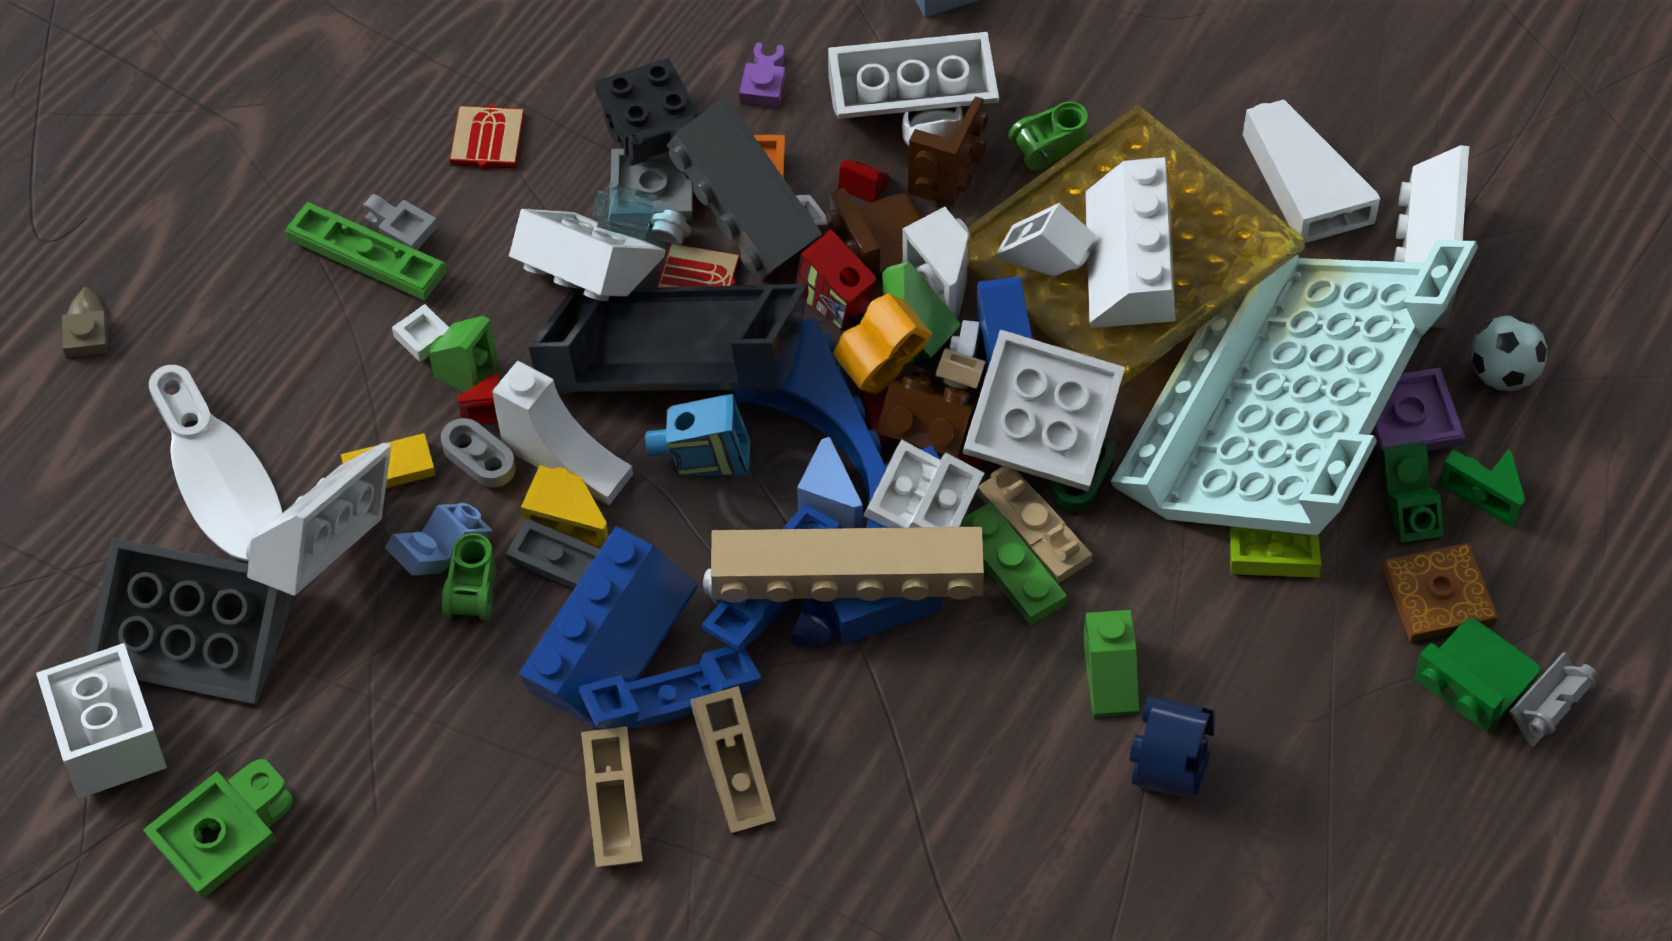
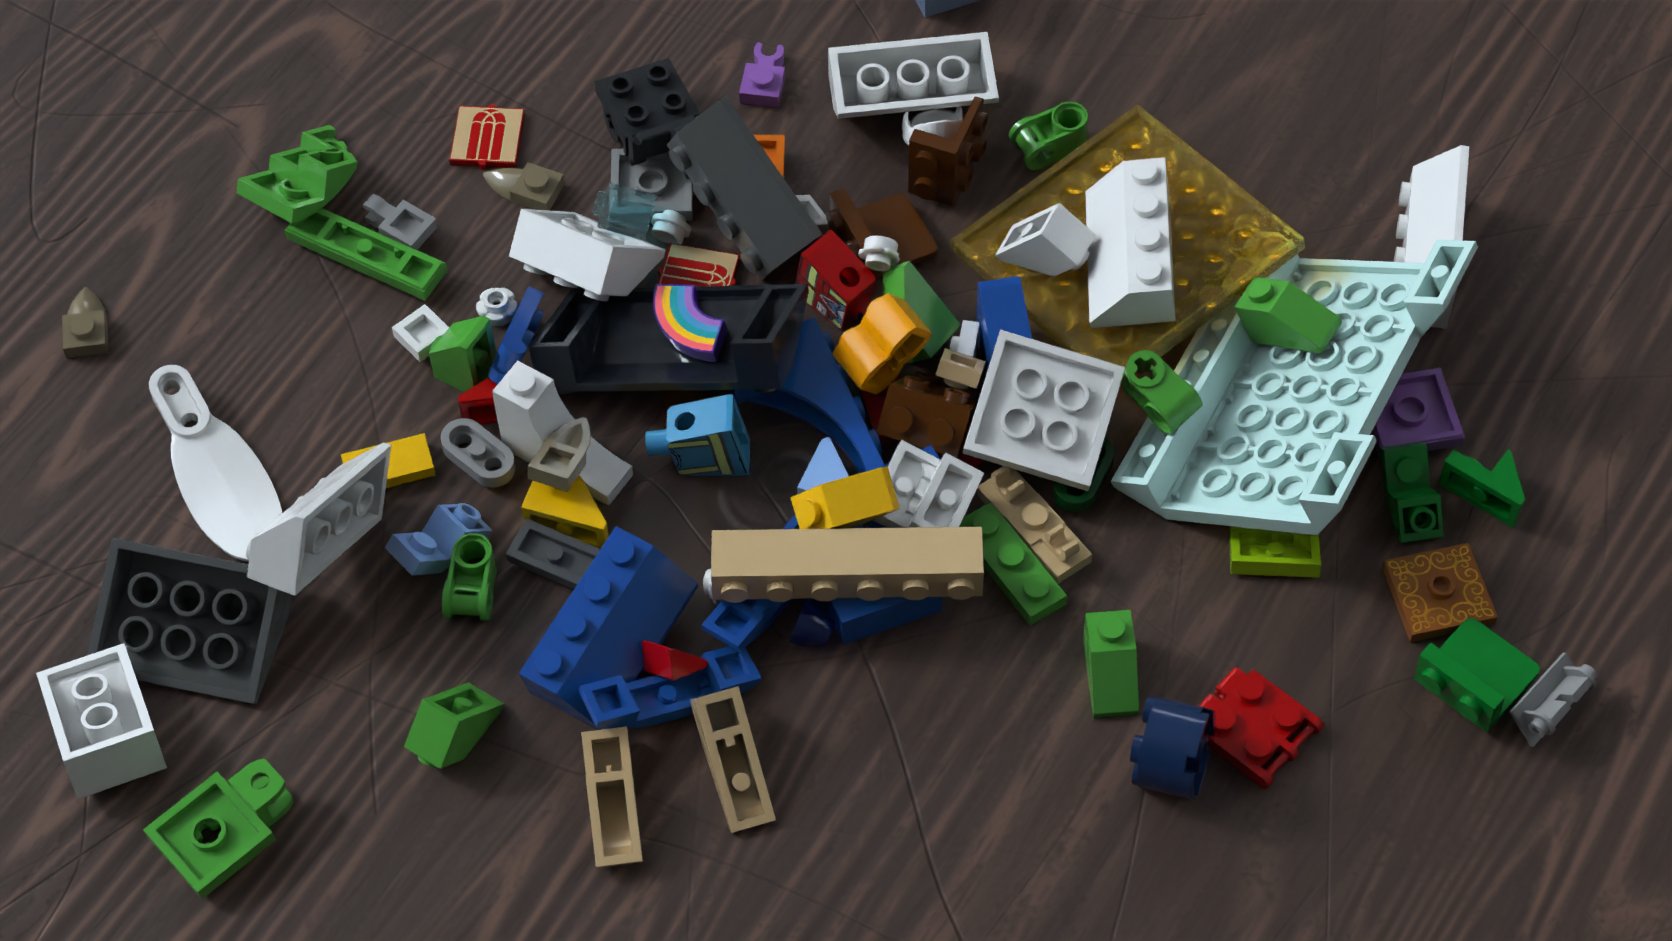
(303, 177): none -> bright green slope
(451, 724): none -> bright green slope
(501, 313): none -> white plate
(517, 335): none -> blue plate
(530, 187): none -> dark tan plate
(562, 455): none -> dark tan plate
(669, 661): none -> red slope
(686, 324): none -> tile
(846, 501): none -> yellow slope
(862, 180): red slope -> none
(879, 253): none -> white plate
(940, 254): white slope -> none
(1164, 395): none -> bright green piece
(1256, 723): none -> red plate
(1285, 316): none -> bright green slope
(1306, 175): white slope -> none
(1508, 353): light aqua piece -> none

